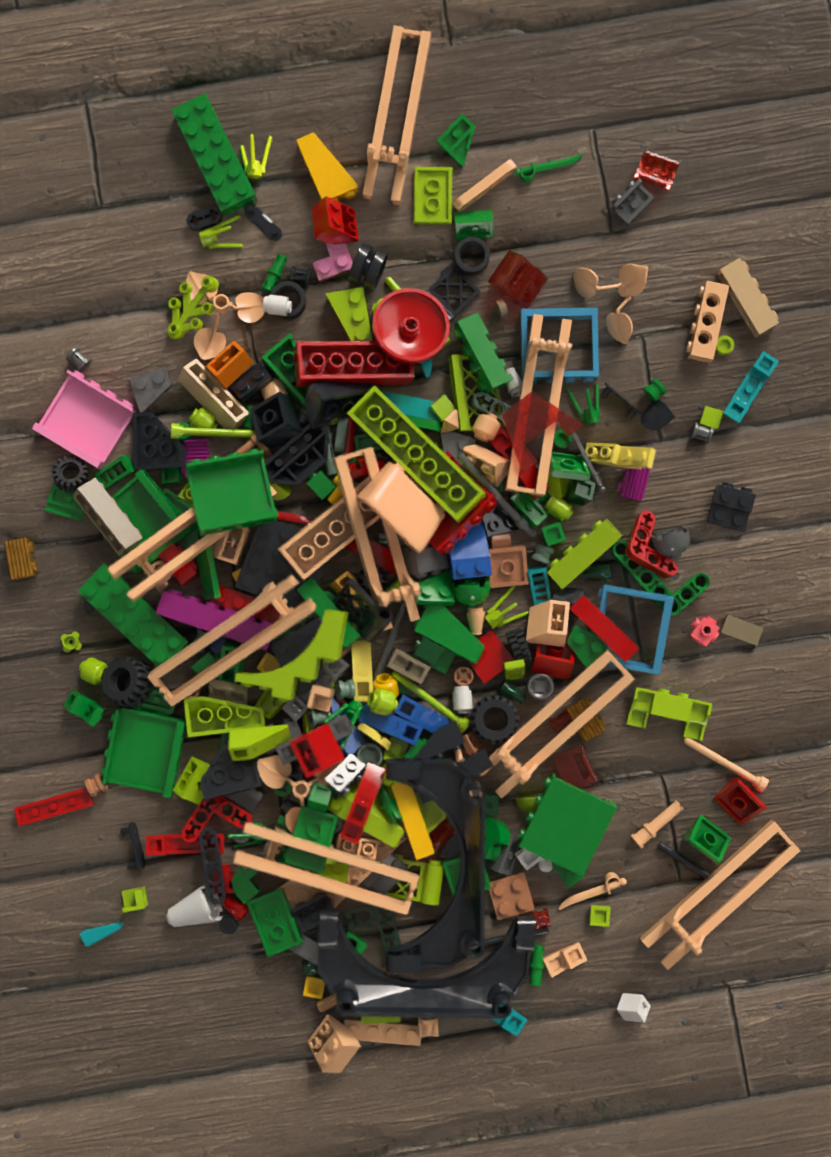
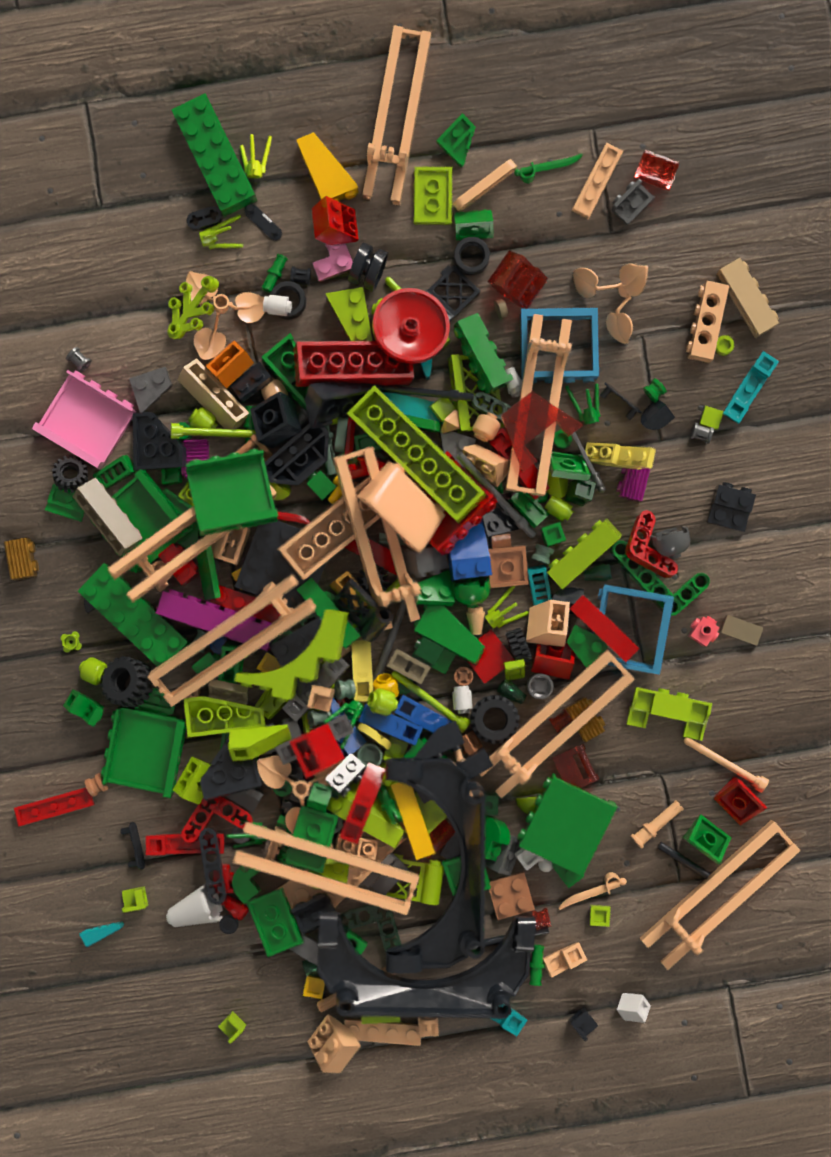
(232, 1026): none -> lime panel
(452, 395): none -> black bar
(583, 1023): none -> black panel
(597, 180): none -> light nougat tile

